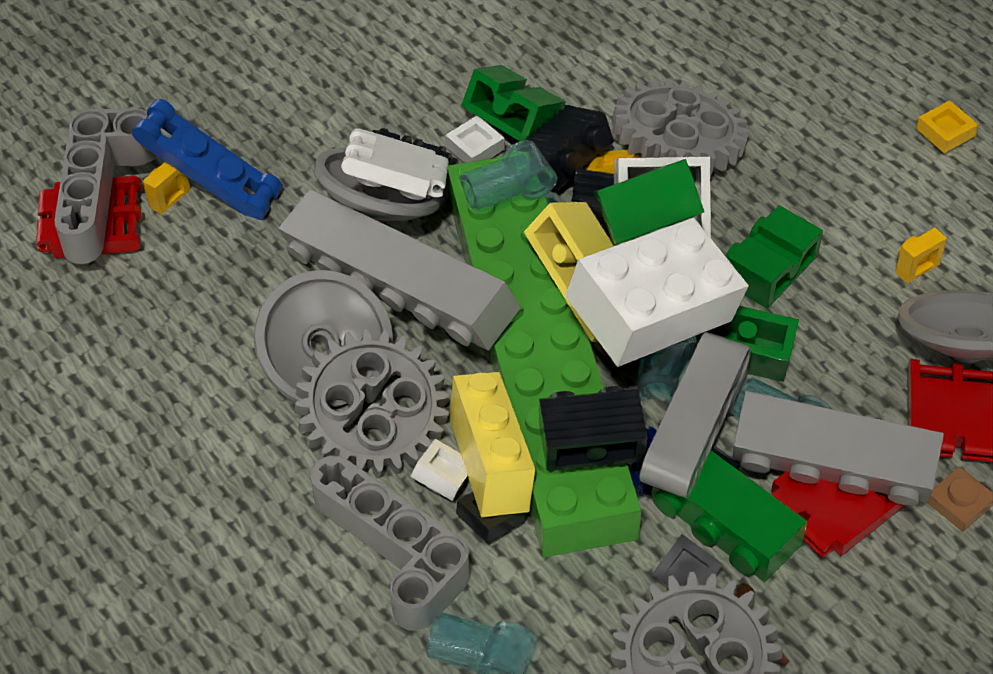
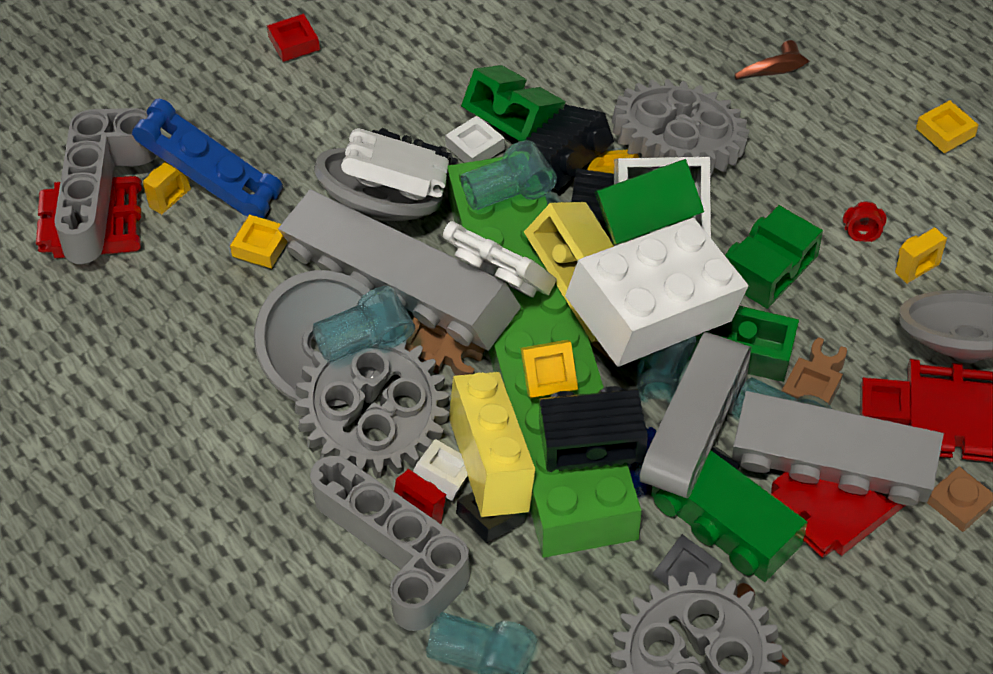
(258, 242): none -> yellow plate
(293, 37): none -> red plate
(375, 320): none -> clear light blue piece
(421, 494): none -> red plate
(443, 348): none -> medium nougat plate
(497, 261): none -> white plate
(549, 368): none -> yellow plate
(780, 64): none -> copper bar
(818, 375): none -> medium nougat plate
(874, 225): none -> red plate
(885, 400): none -> red plate

